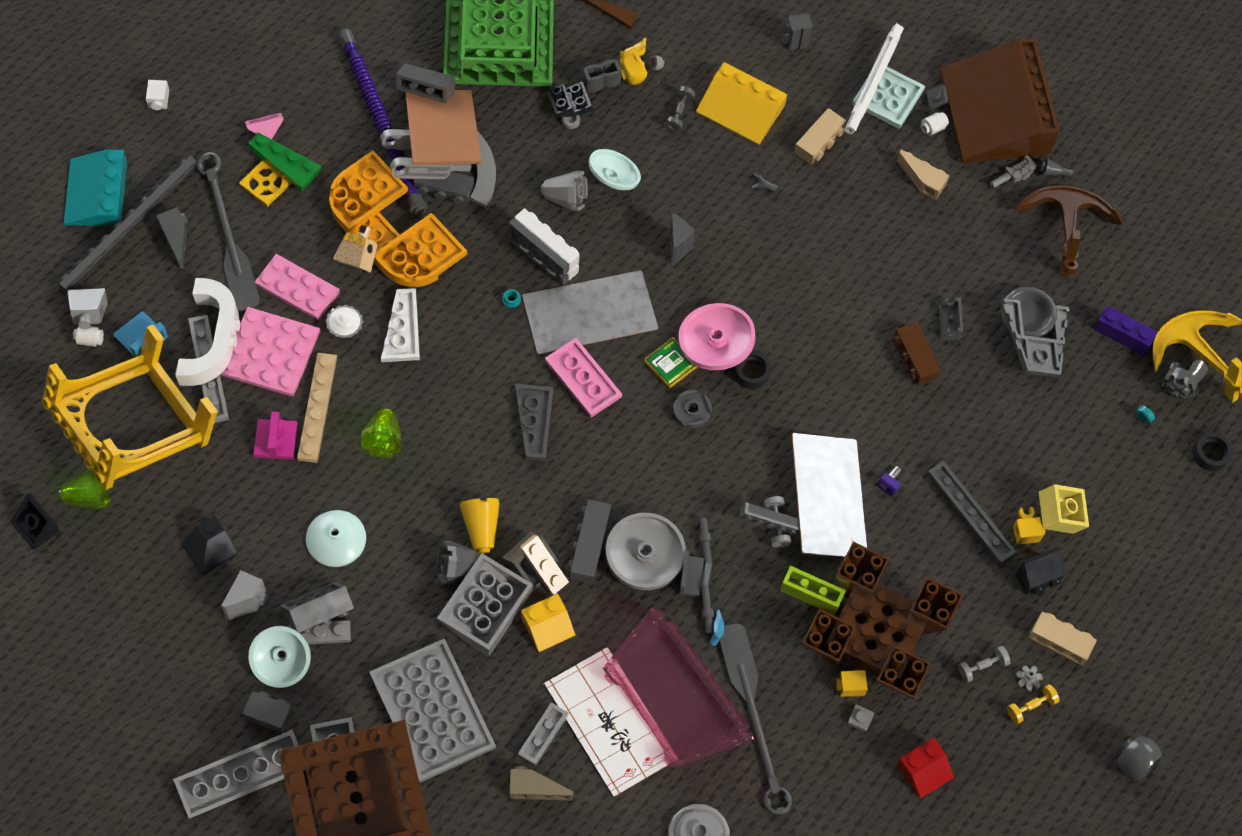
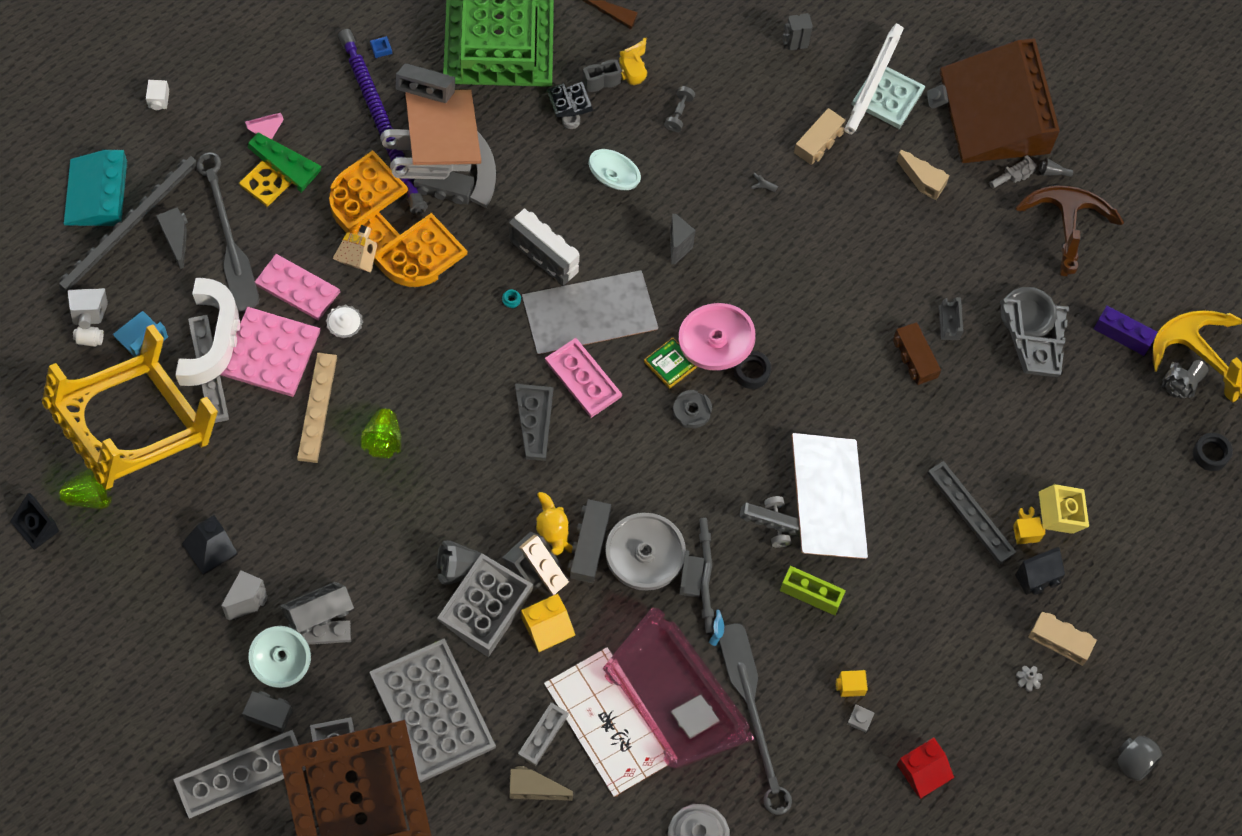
(275, 438): dark pink bracket -> none
(338, 549): light aqua dish -> none
(381, 47): none -> blue tile
(402, 333): white wing -> none
(481, 522): yellow cone -> none
(553, 525): none -> yellow piece
(566, 190): light grey cone -> none
(656, 62): light grey hinge -> none
(695, 716): none -> light grey piece
(742, 103): yellow slope -> none
(888, 483): dark purple piece -> none
(907, 621): reddish brown slope -> none
(934, 123): white brick -> none
(1001, 656): light grey wheel -> none
(1049, 694): yellow wheel -> none
(1145, 414): teal tile -> none

